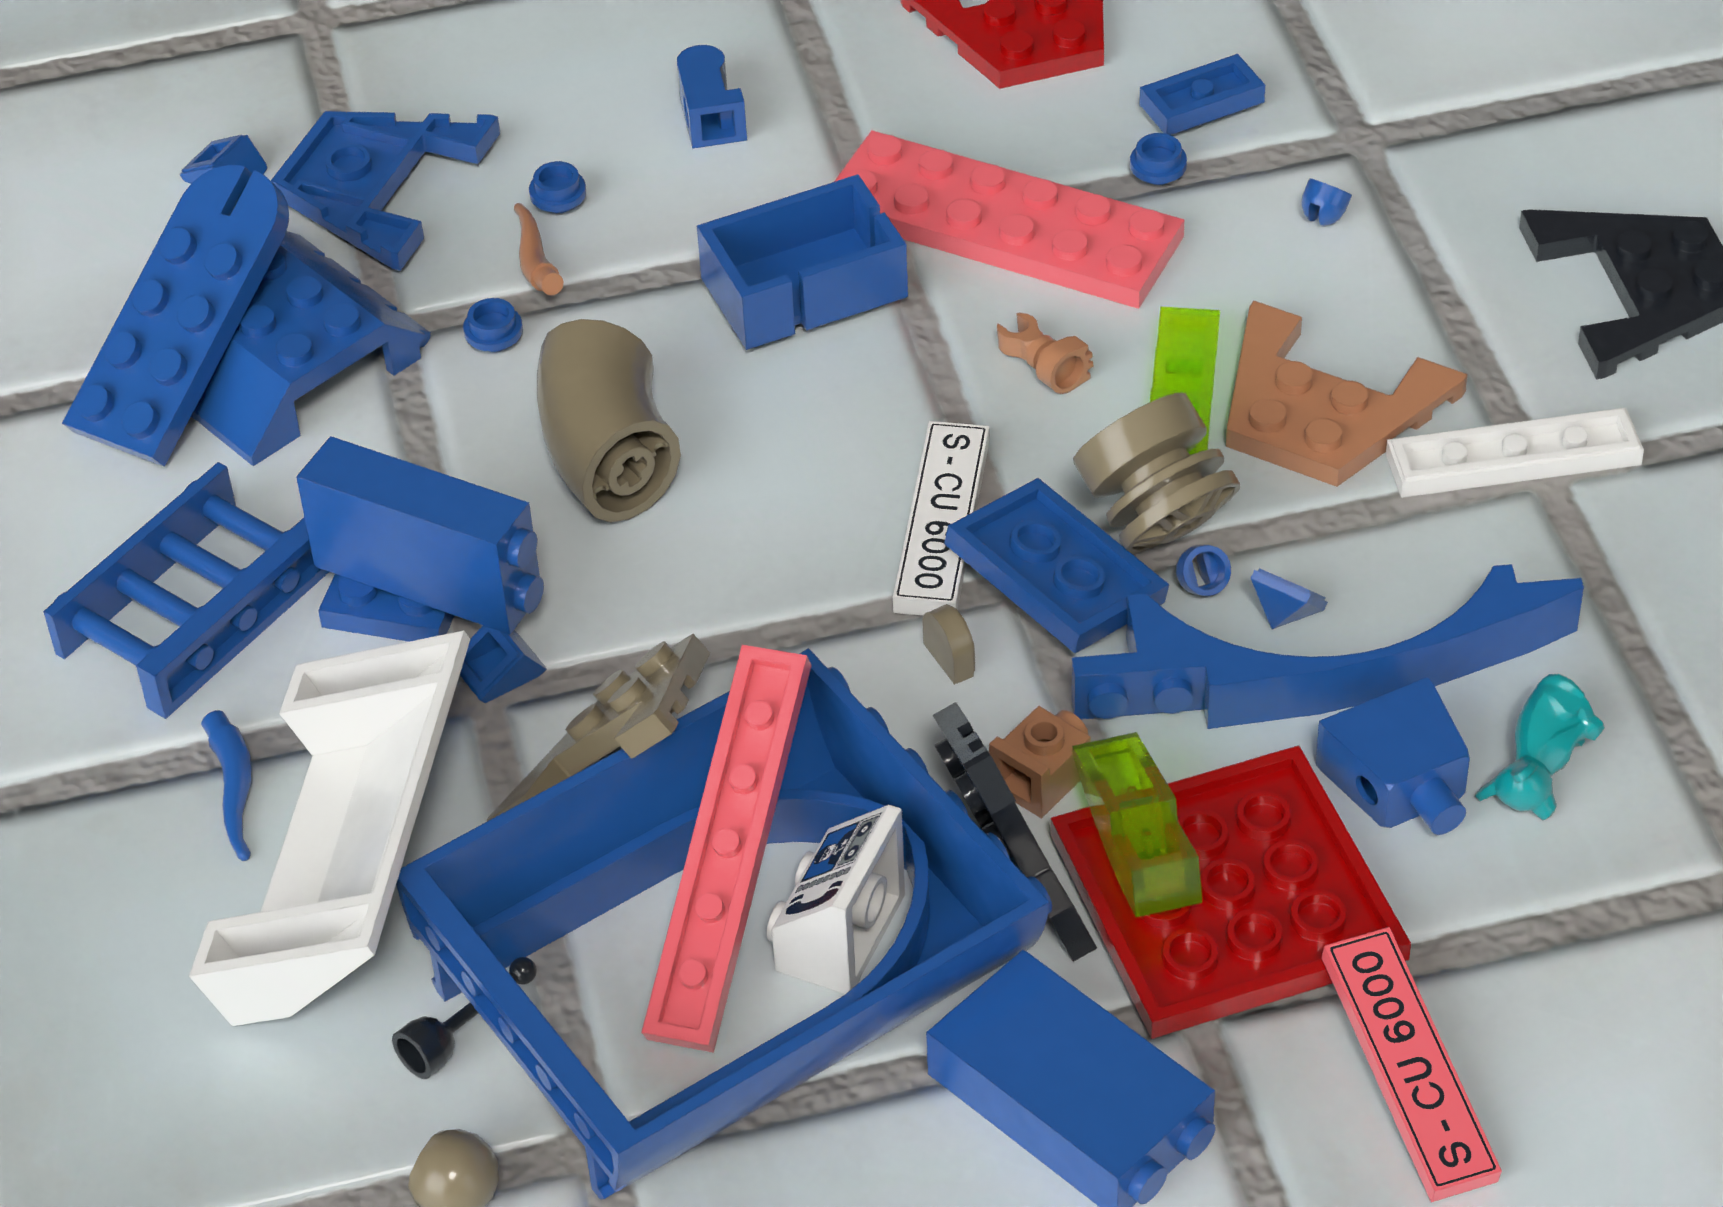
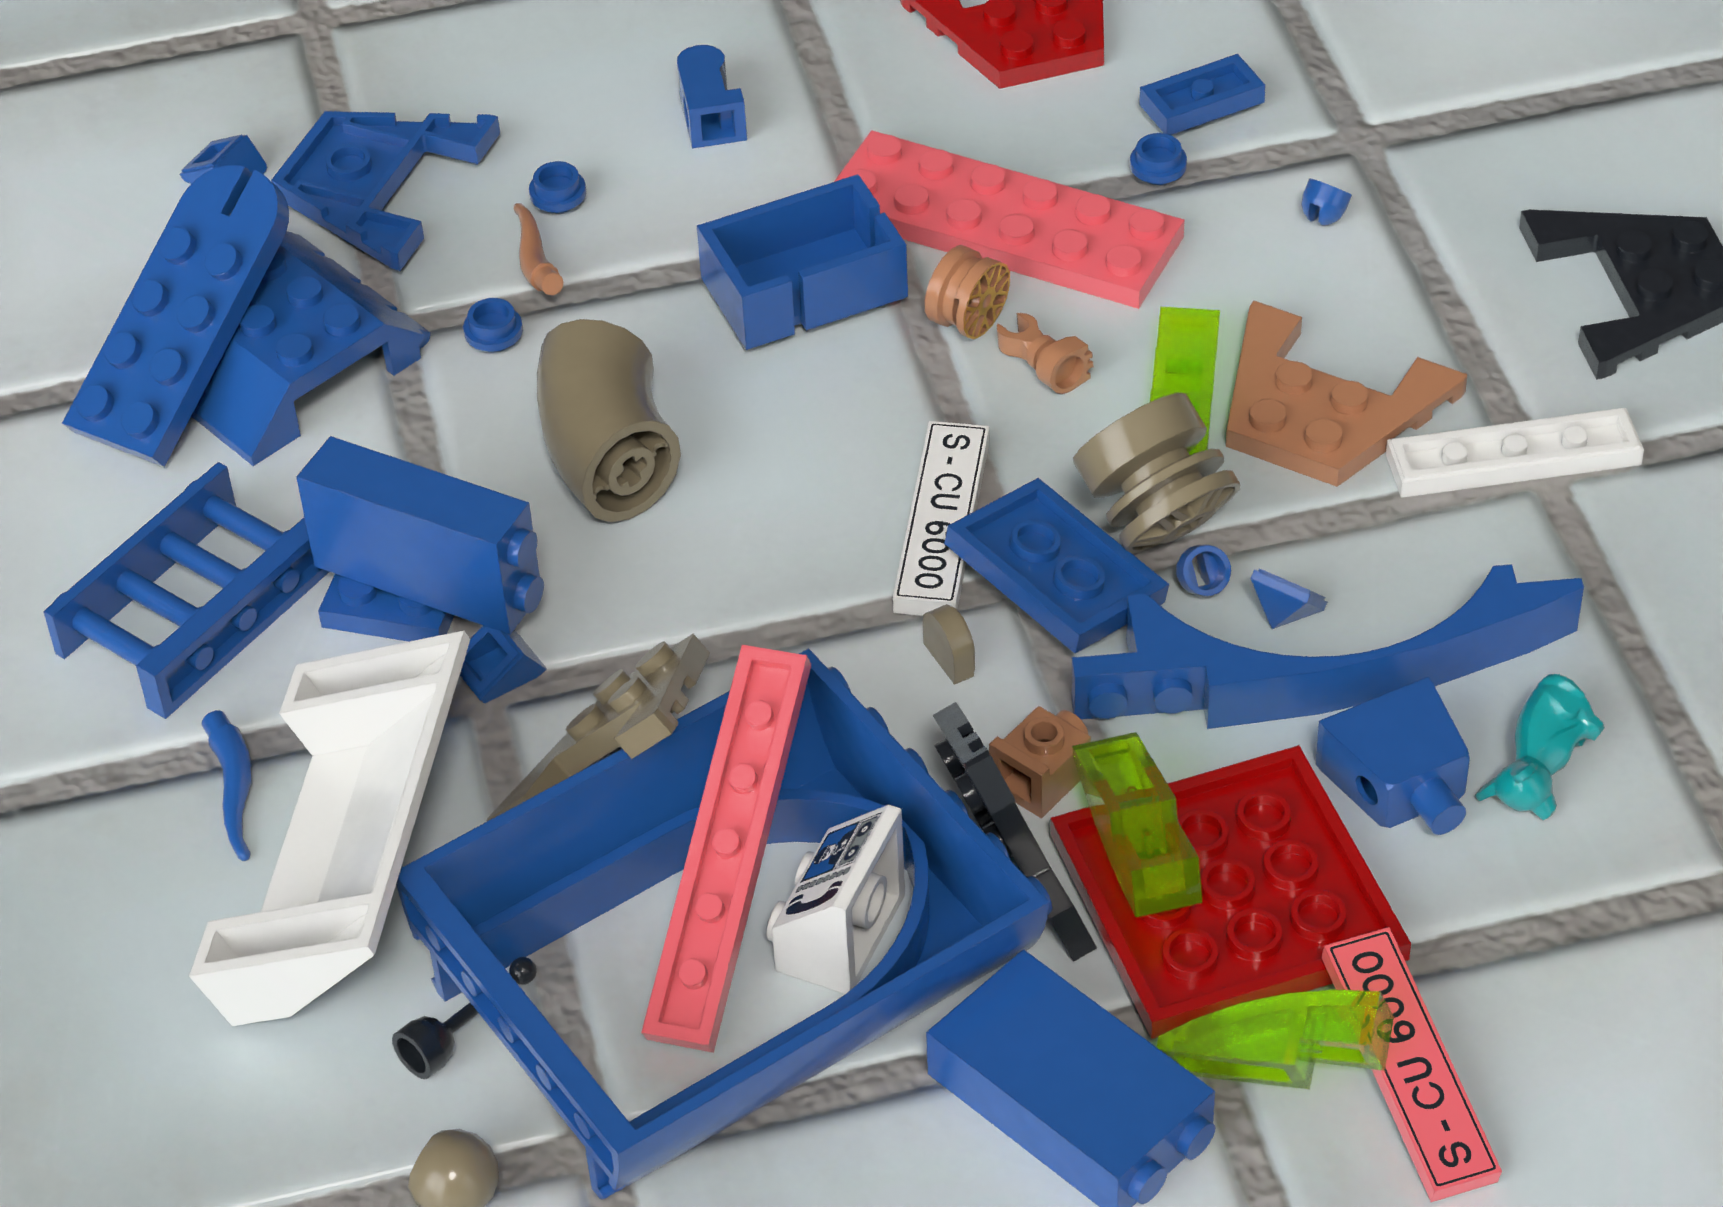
(967, 291): none -> nougat wheel
(1284, 1036): none -> clear neon green slope

